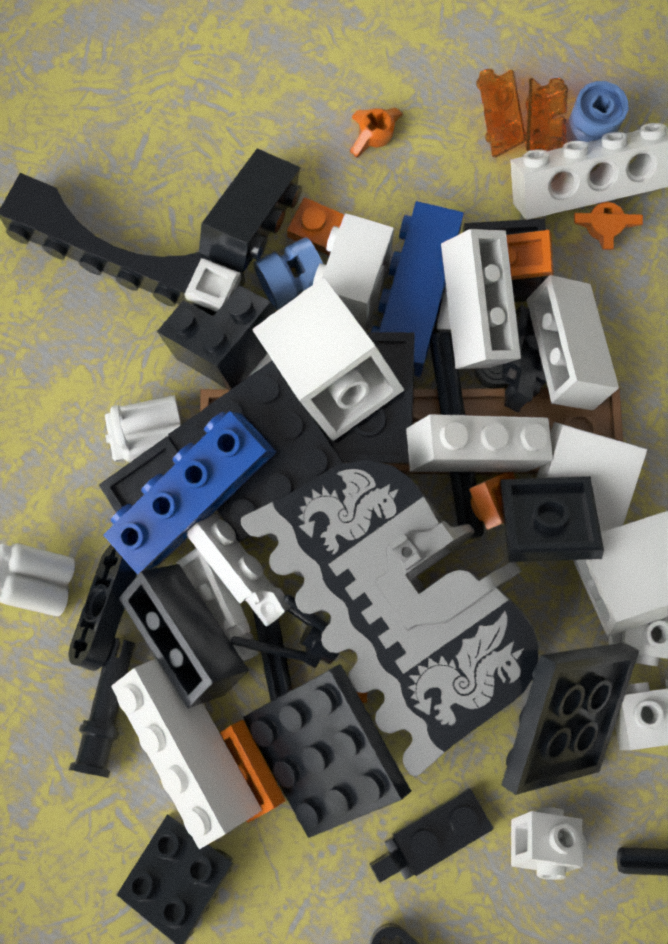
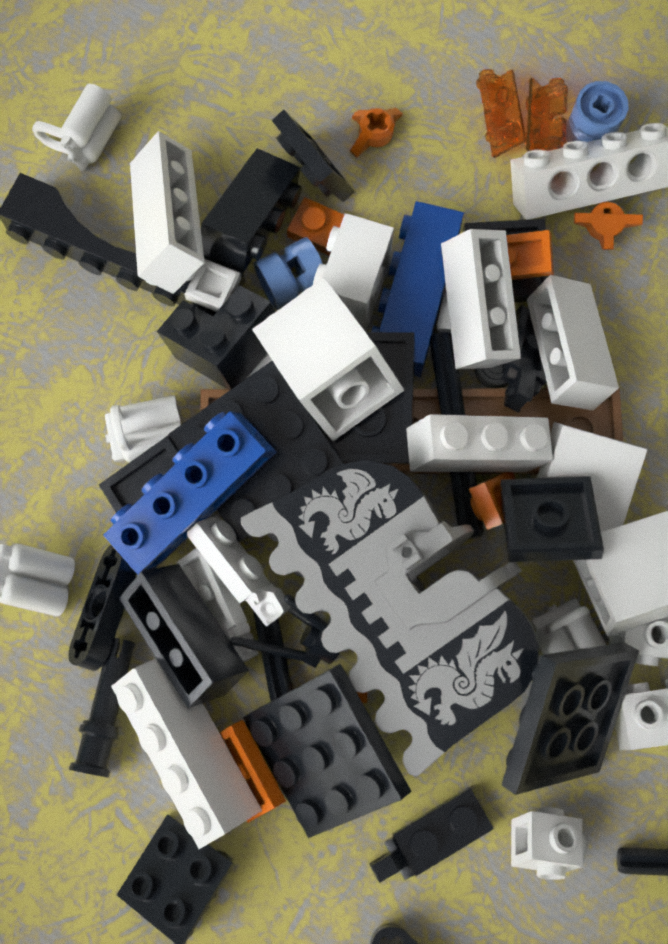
(85, 129): none -> white piece
(166, 214): none -> white brick
(314, 161): none -> black plate
(566, 628): none -> white piece

